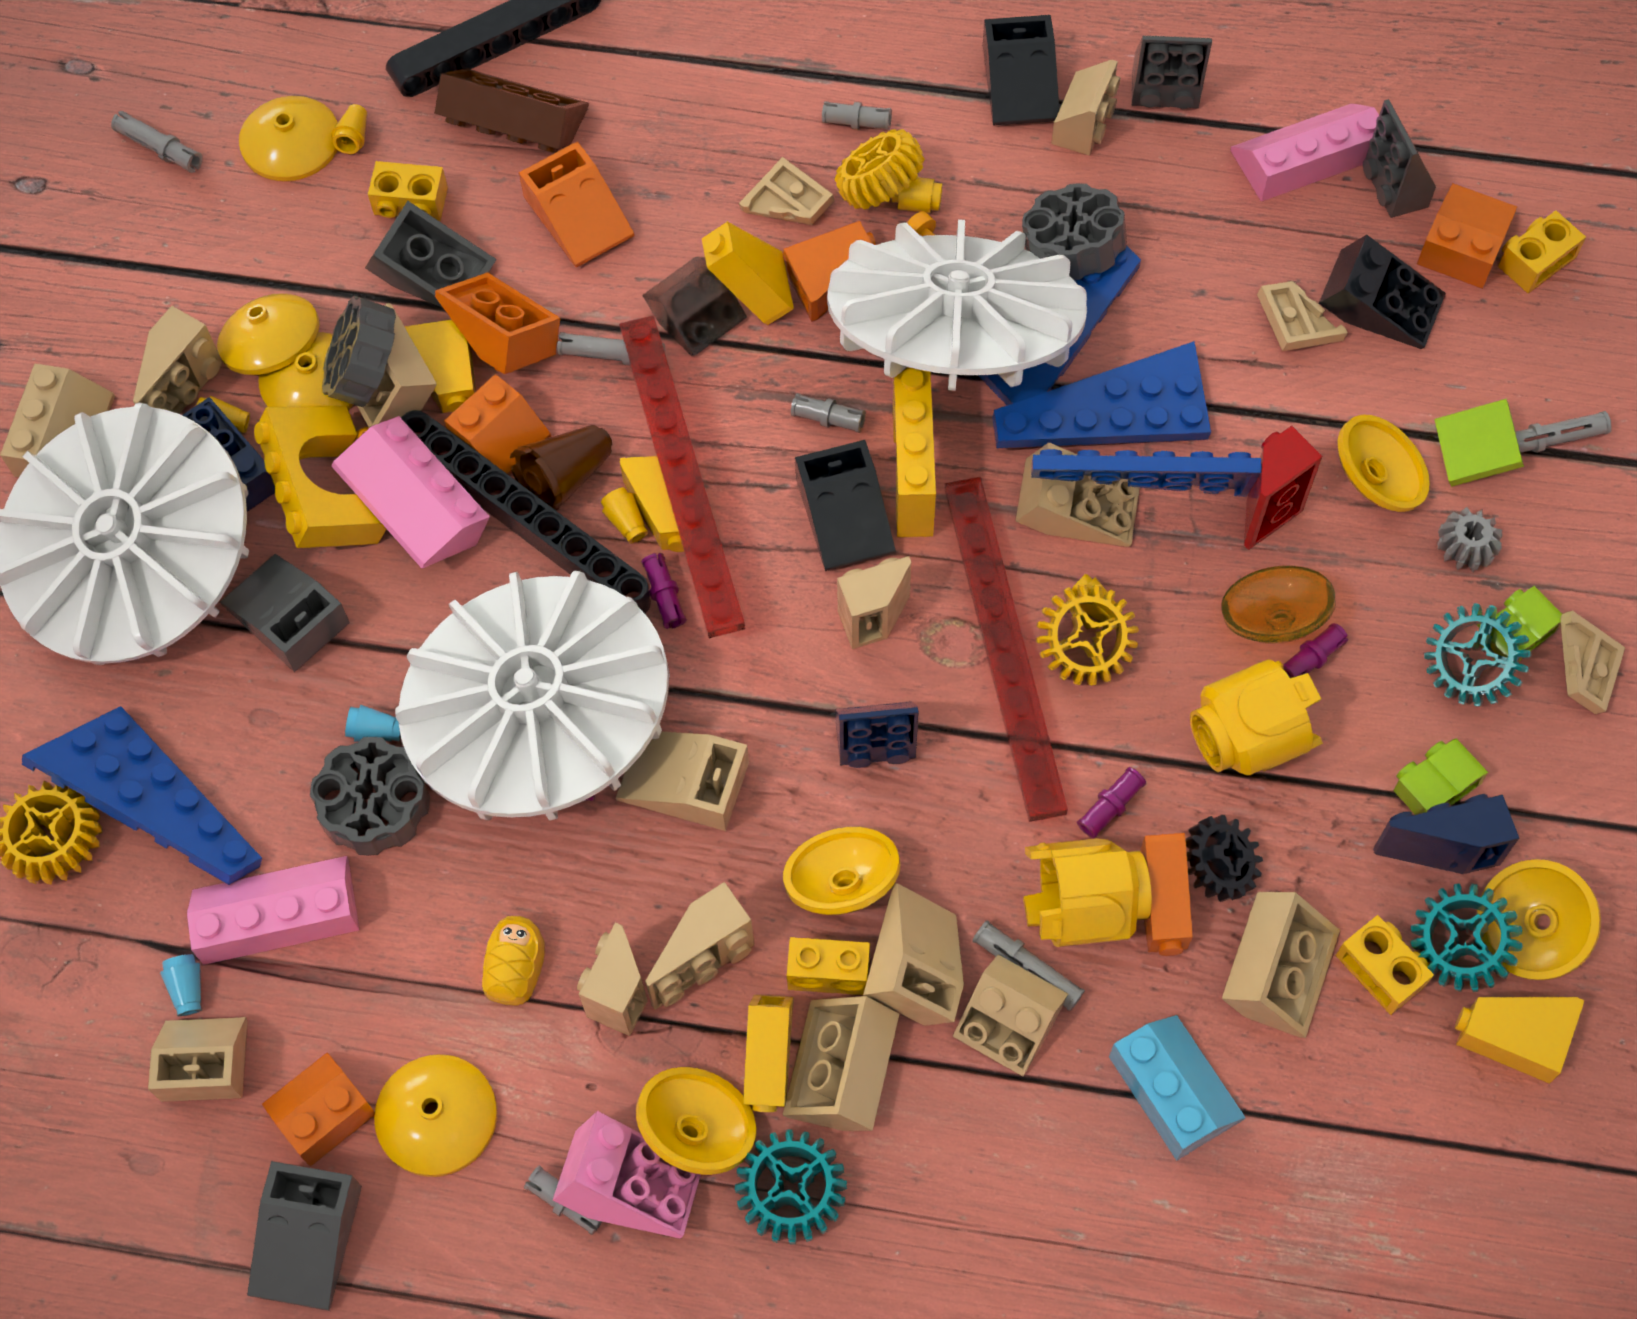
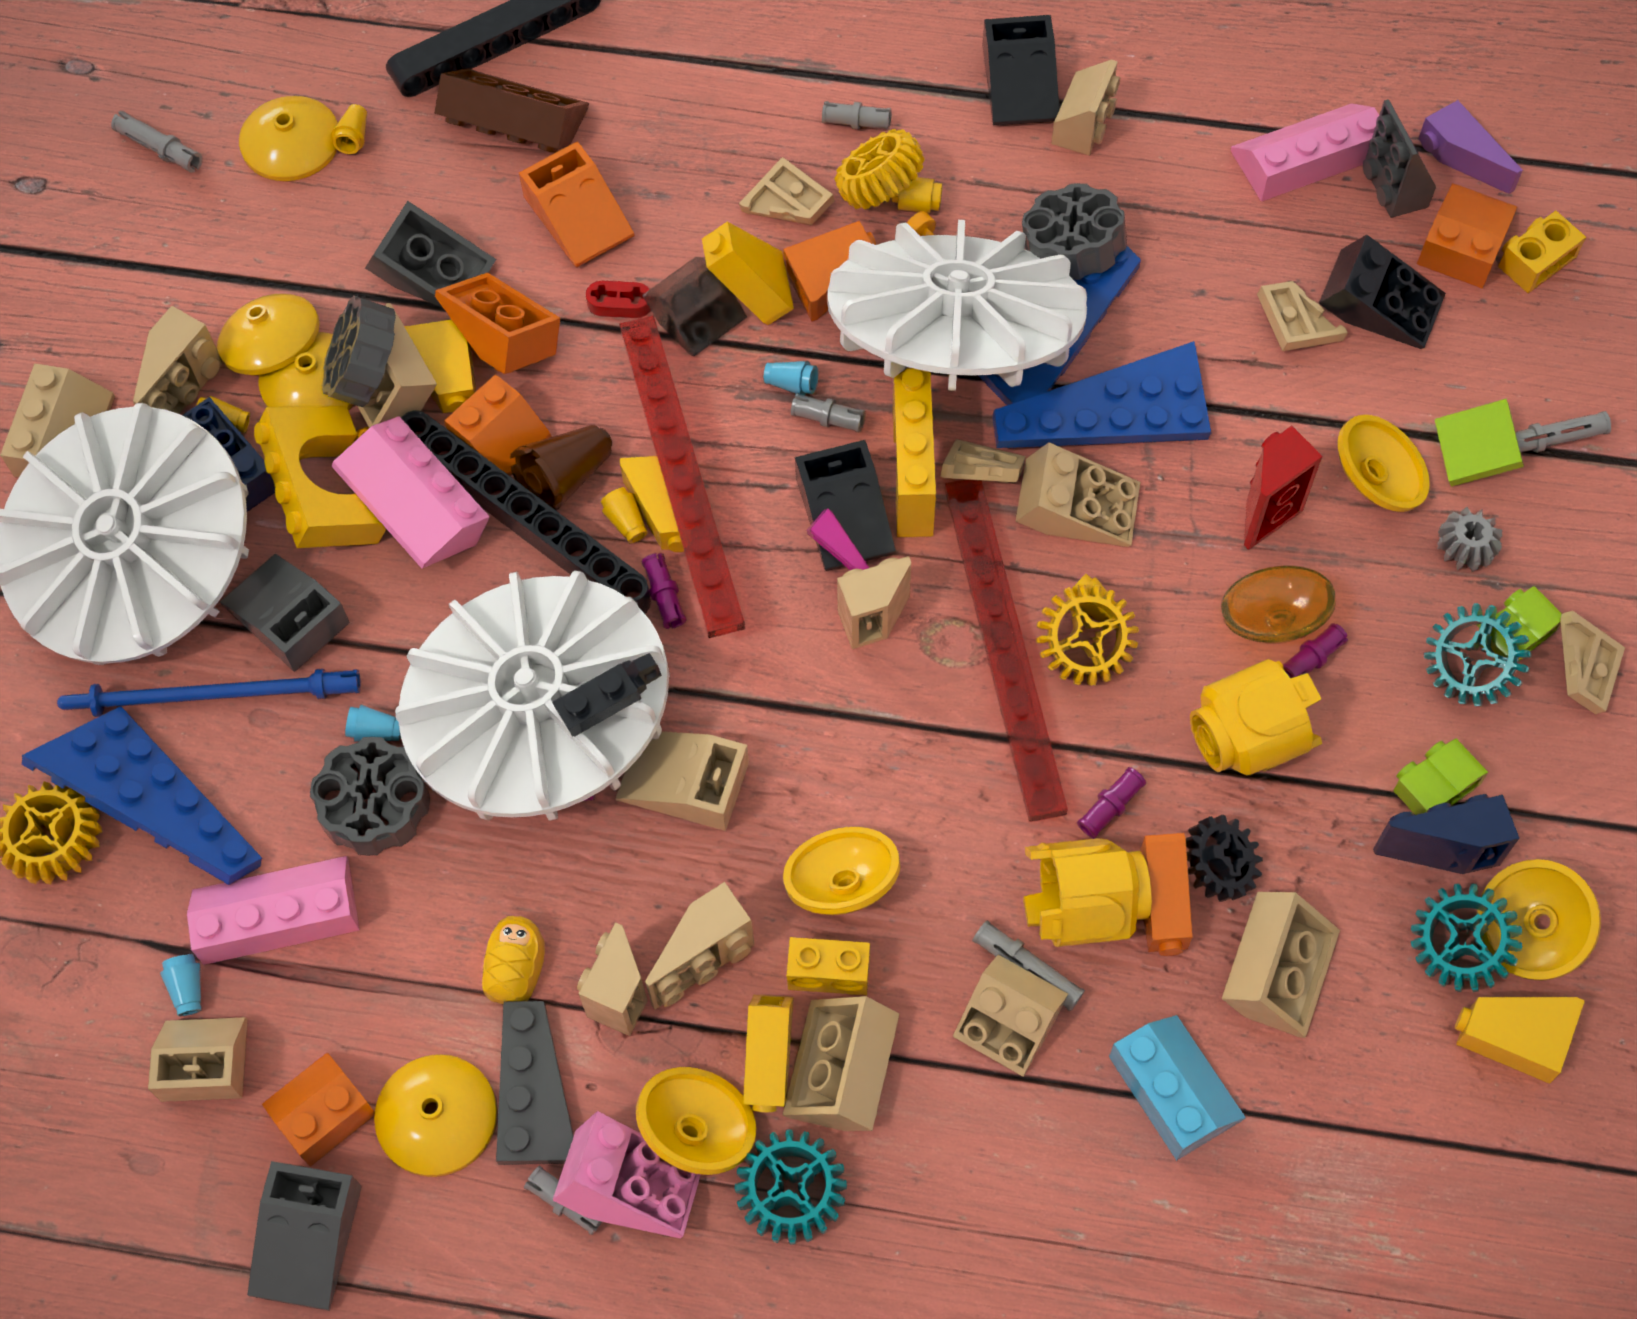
(318, 684): none -> blue bar
(398, 182): yellow brick -> none
(532, 1100): none -> dark grey wing
(593, 347): light grey pin -> none
(606, 694): none -> black hinge
(618, 299): none -> red beam
(792, 376): none -> medium azure cone
(833, 538): none -> dark pink slope
(877, 733): dark blue slope -> none
(917, 960): tan slope -> none
(981, 463): none -> tan wing
(1153, 472): blue wing -> none
(1170, 71): dark grey slope -> none
(1376, 970): yellow brick -> none
(1465, 145): none -> medium lavender slope

